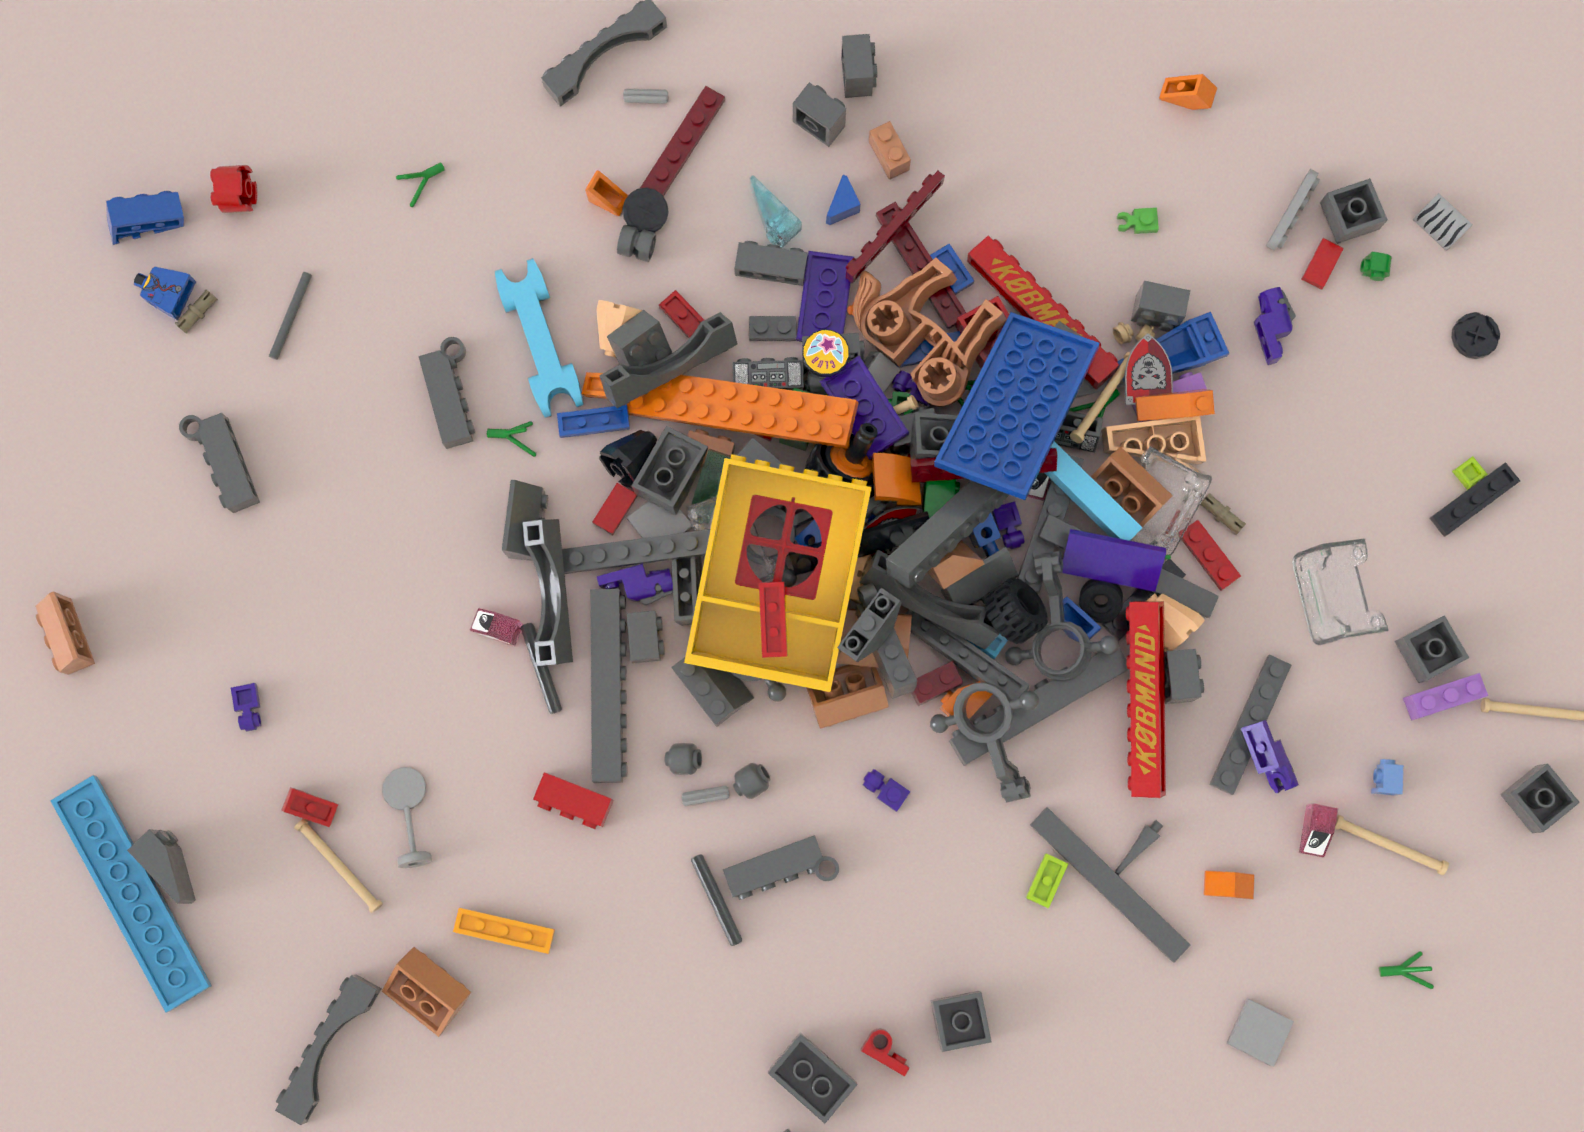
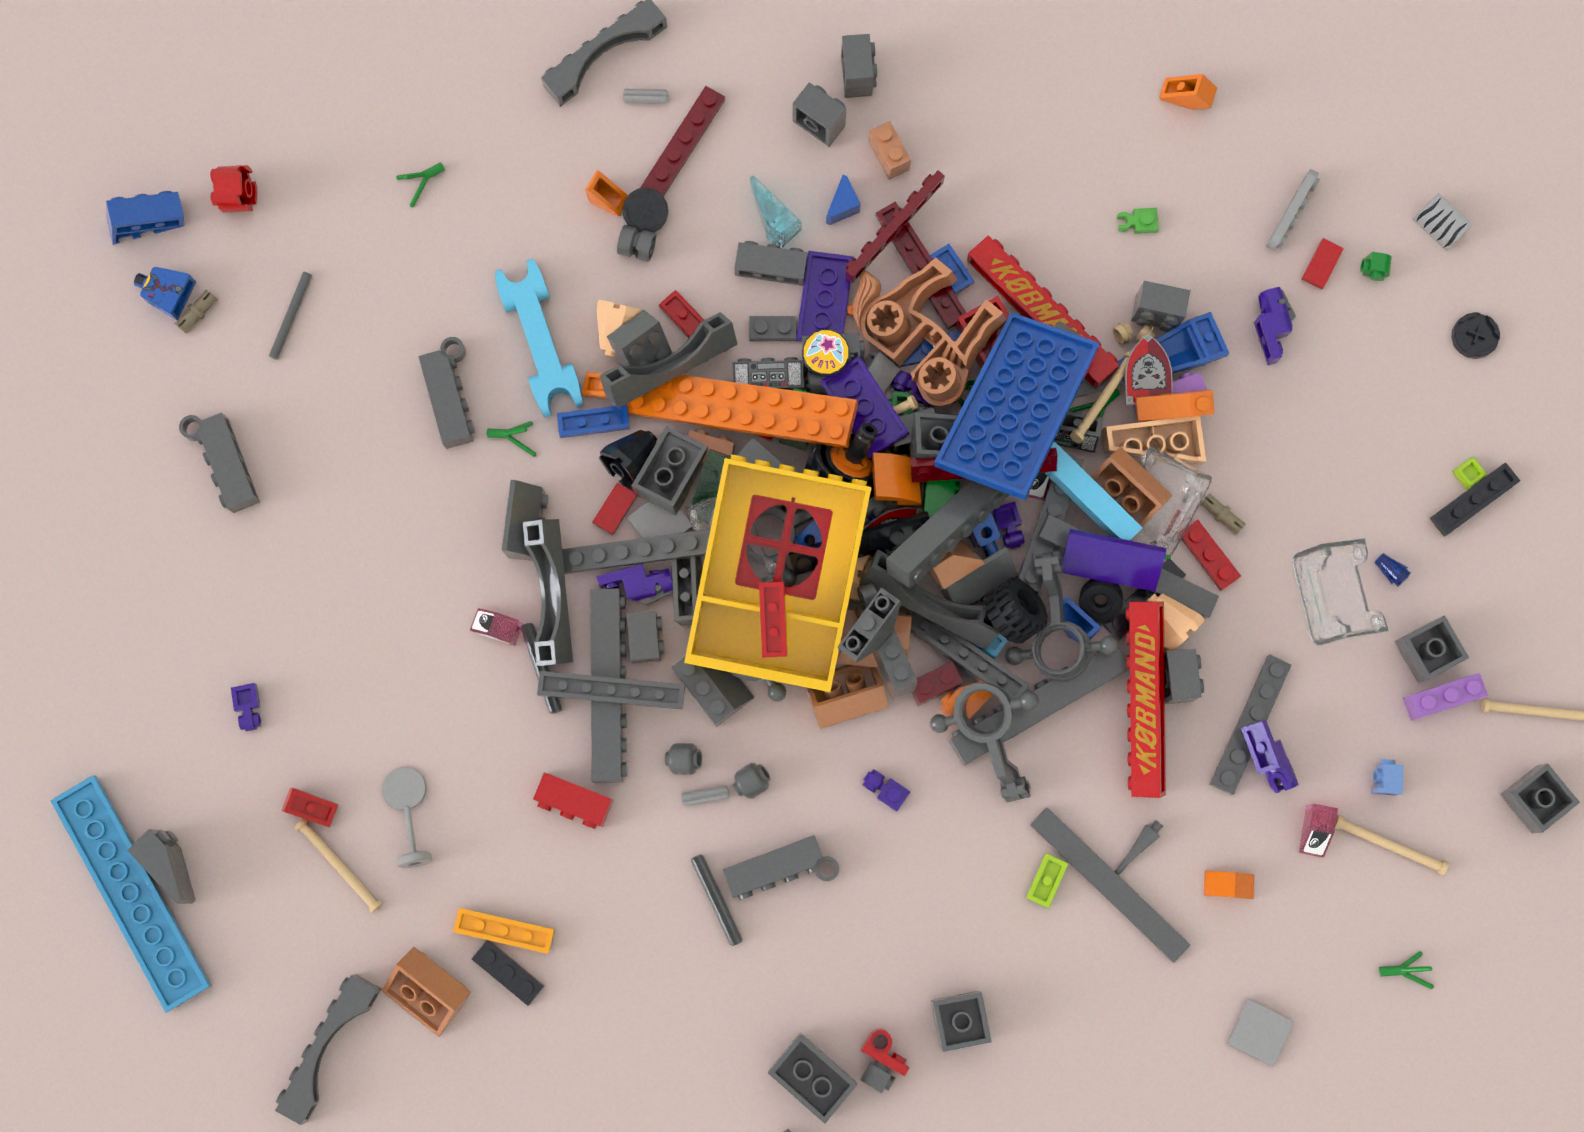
(63, 633): nougat slope -> none
(508, 972): none -> black plate
(611, 690): none -> dark grey plate
(877, 1077): none -> dark grey plate
(1353, 211): dark grey brick -> none
(1392, 569): none -> clear blue cone

